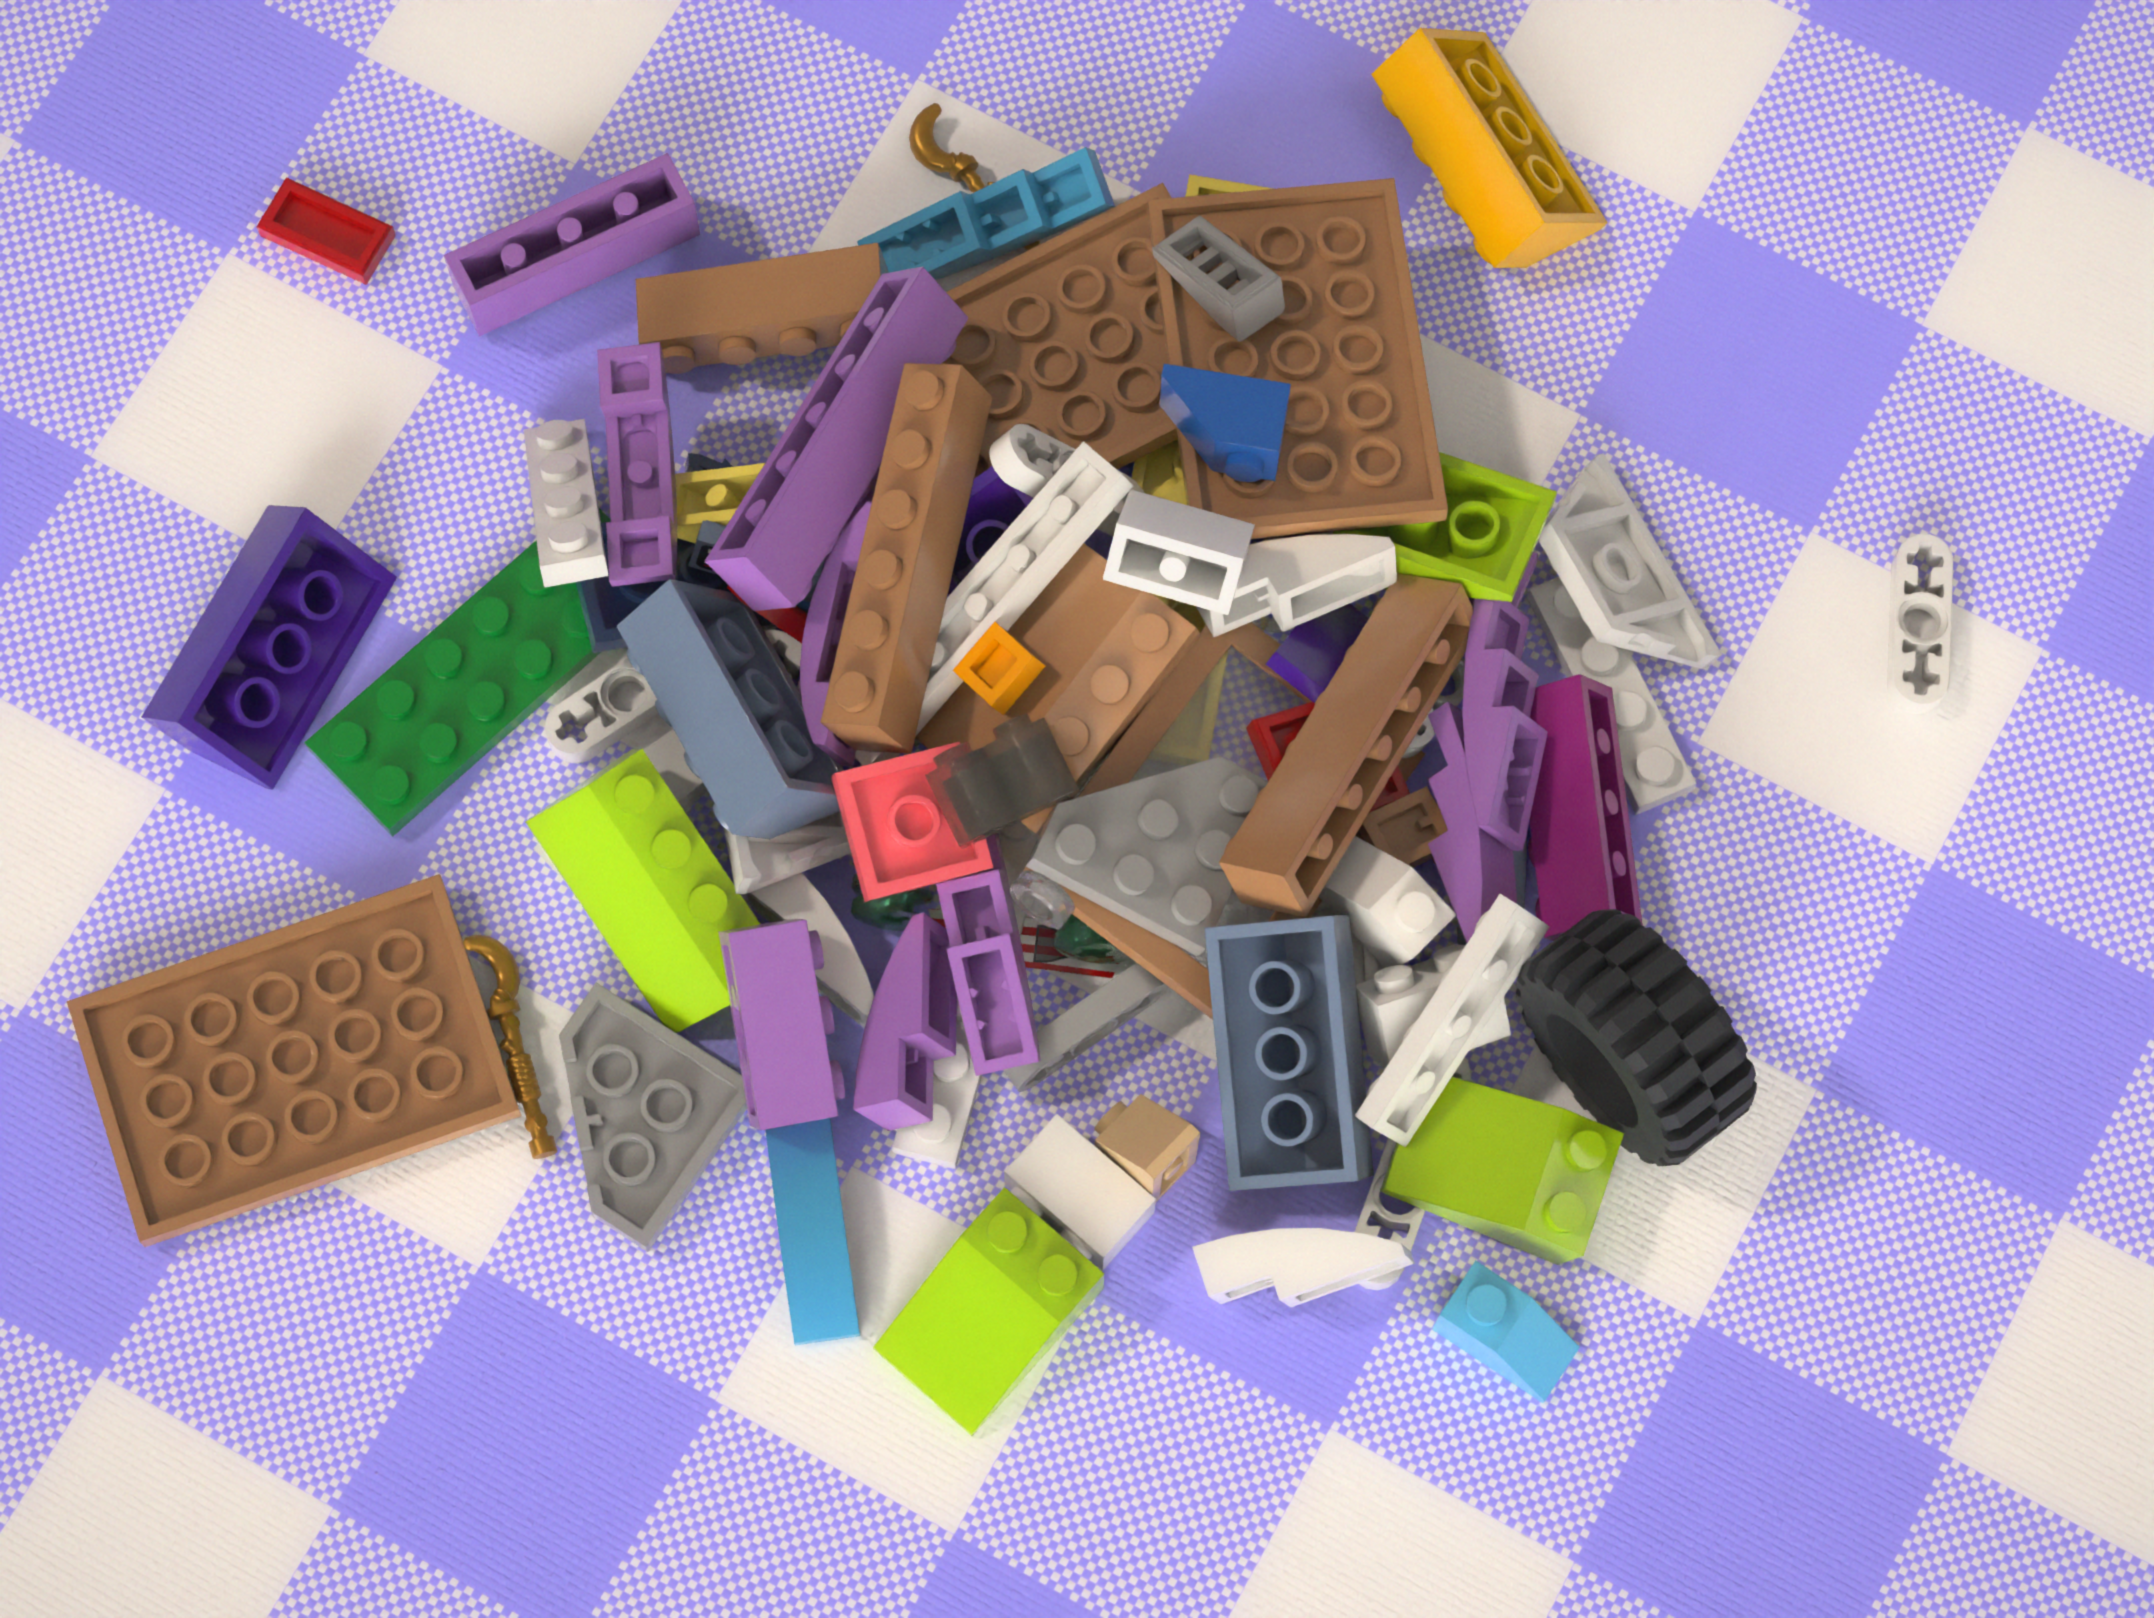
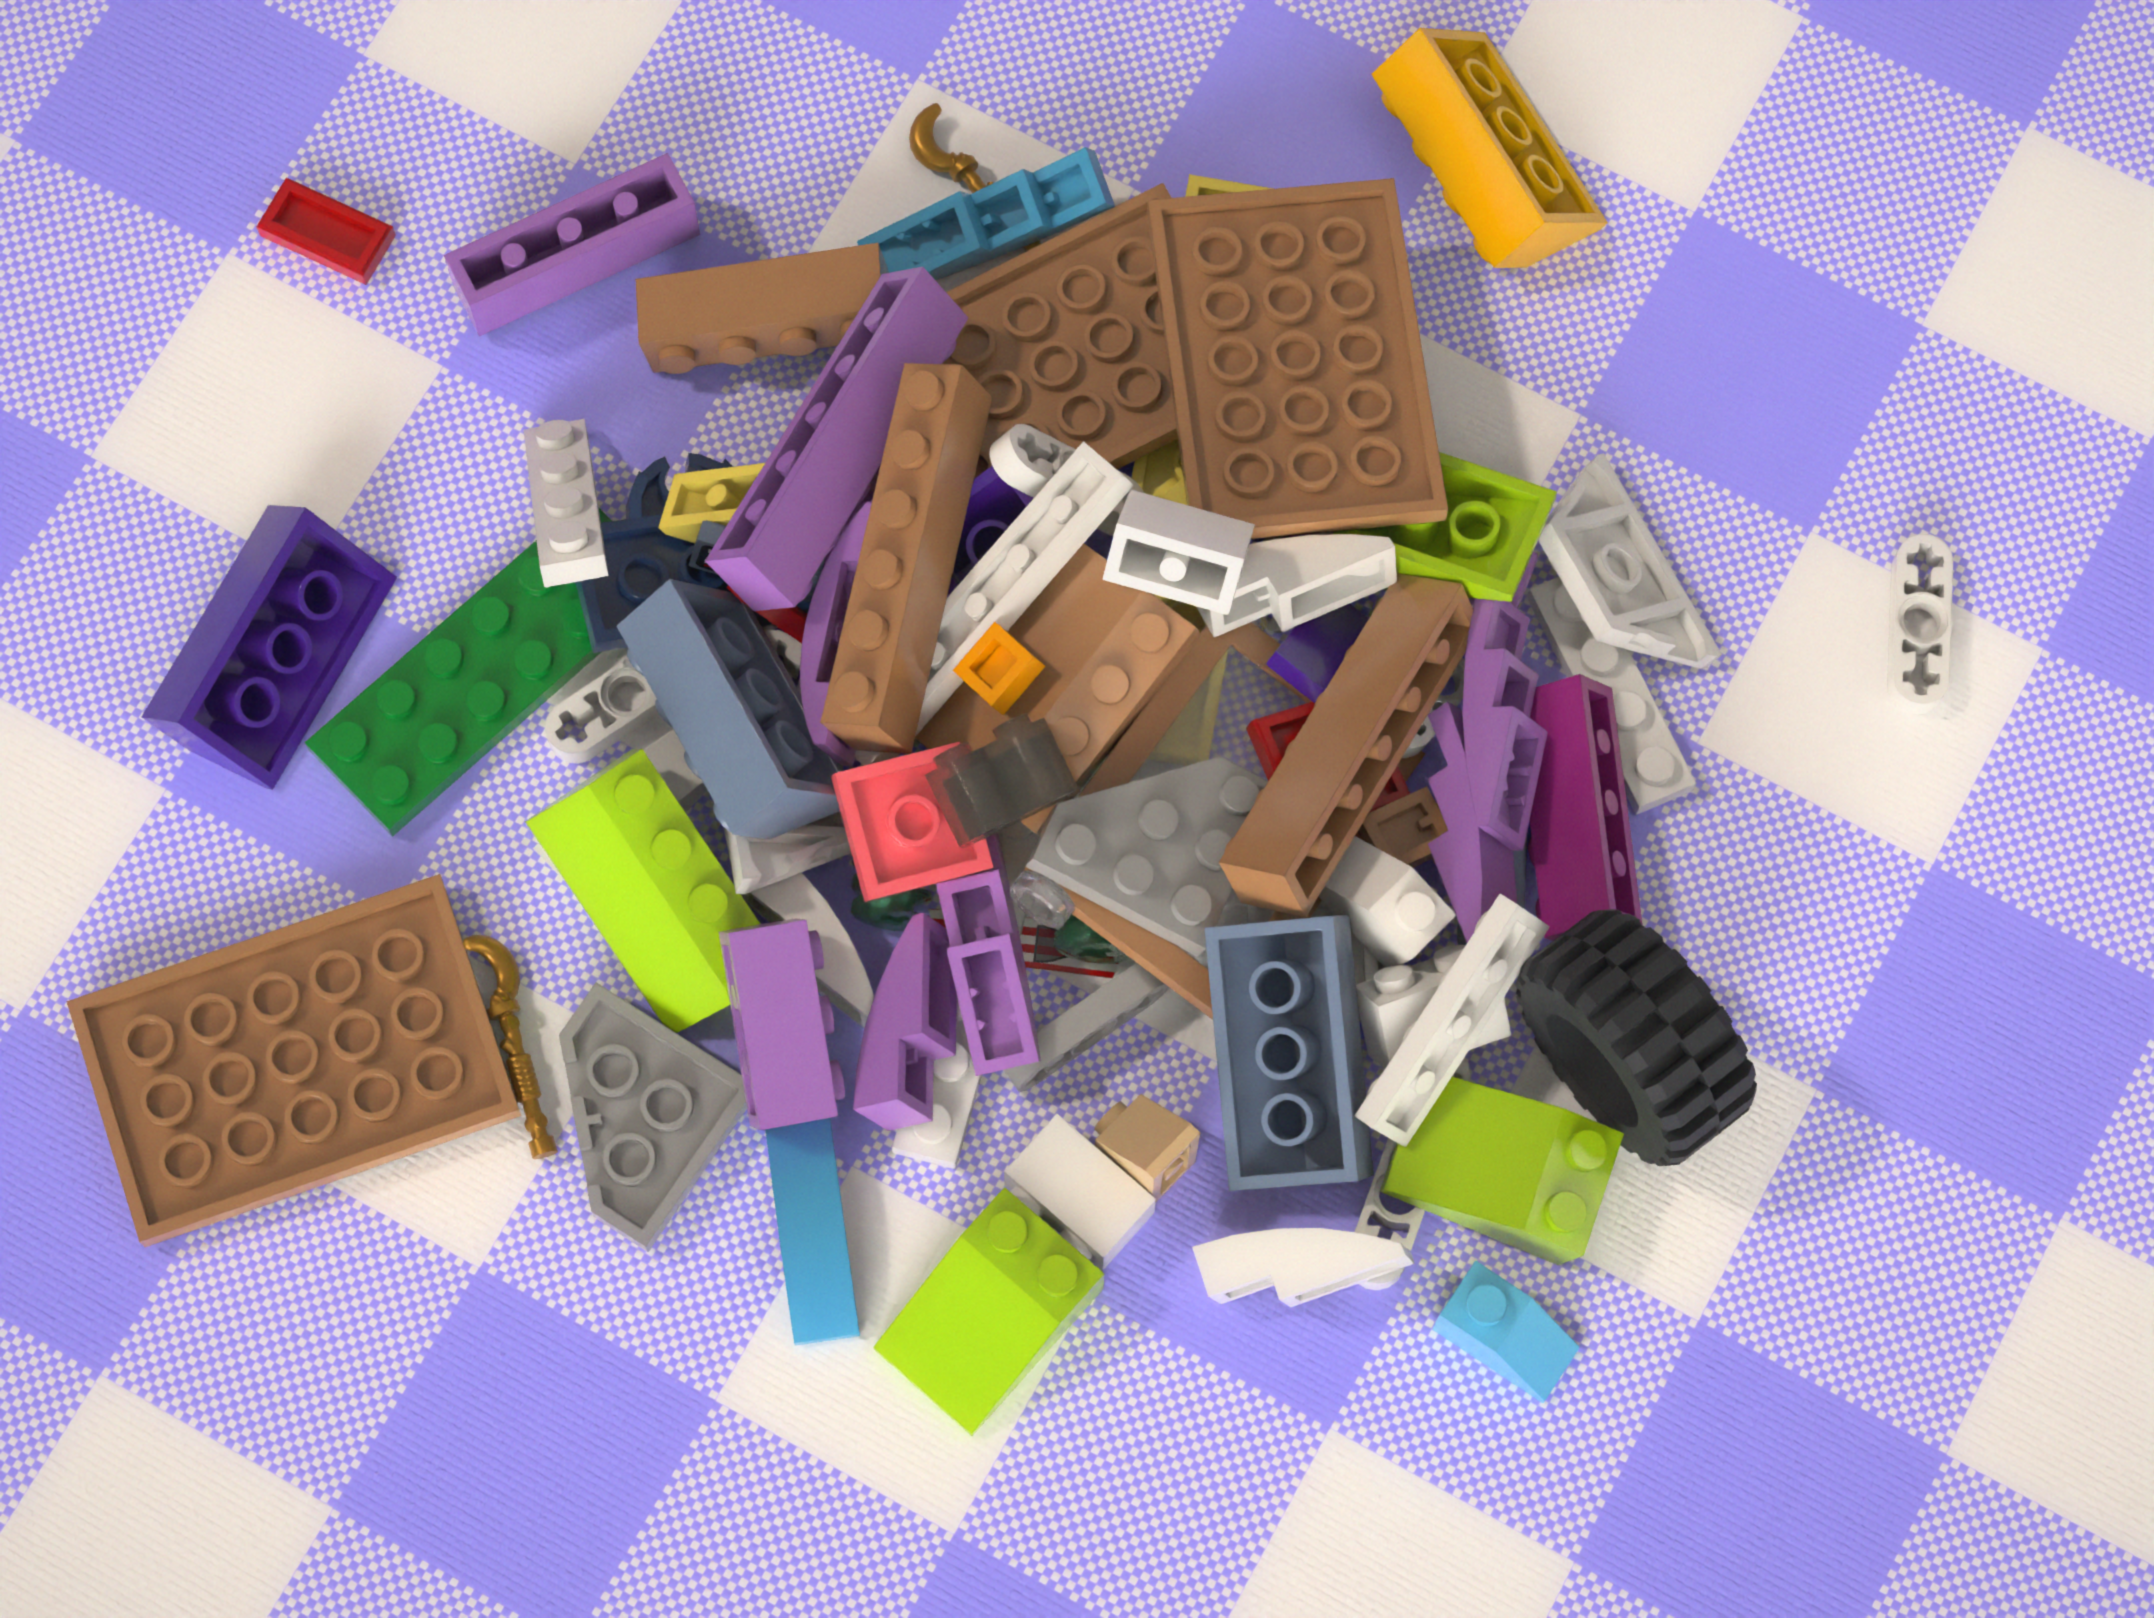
(639, 464): medium lavender slope -> none
(1228, 419): blue slope -> none
(1242, 307): light grey slope -> none

